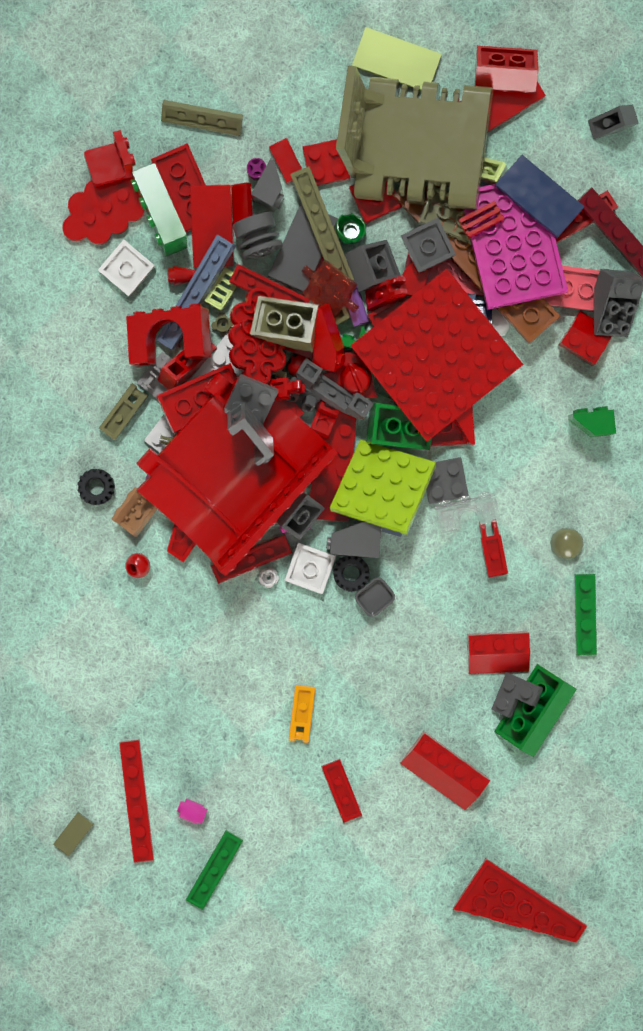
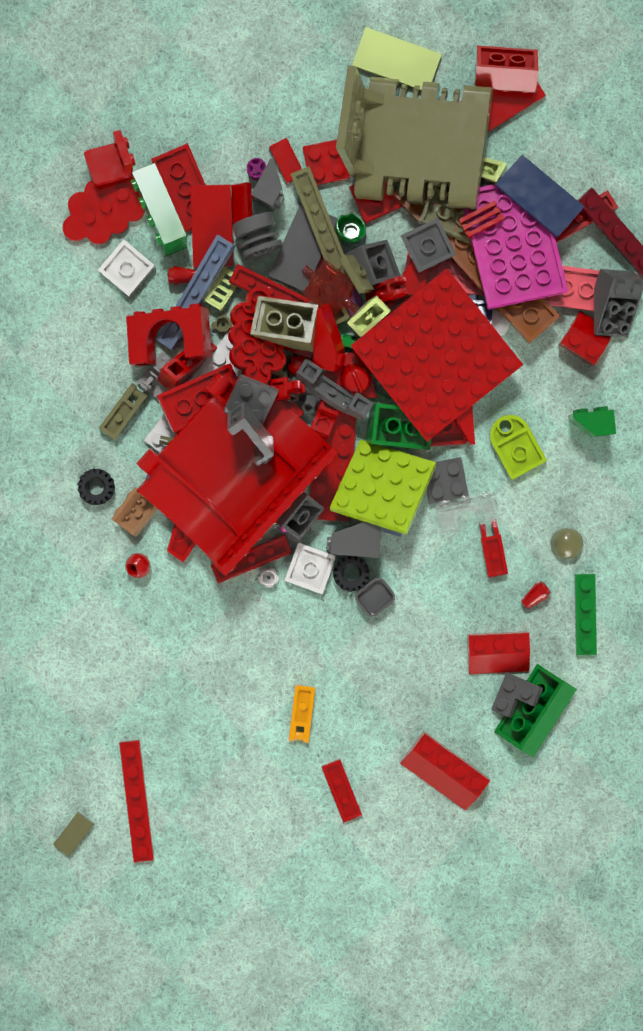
(192, 811): dark pink brick -> none
(201, 117): olive plate -> none
(214, 869): green tile -> none
(356, 274): none -> olive plate
(368, 316): none -> yellowish green slope
(508, 900): red wing -> none
(517, 447): none -> lime plate
(537, 594): none -> red cone
(613, 121): dark grey slope -> none

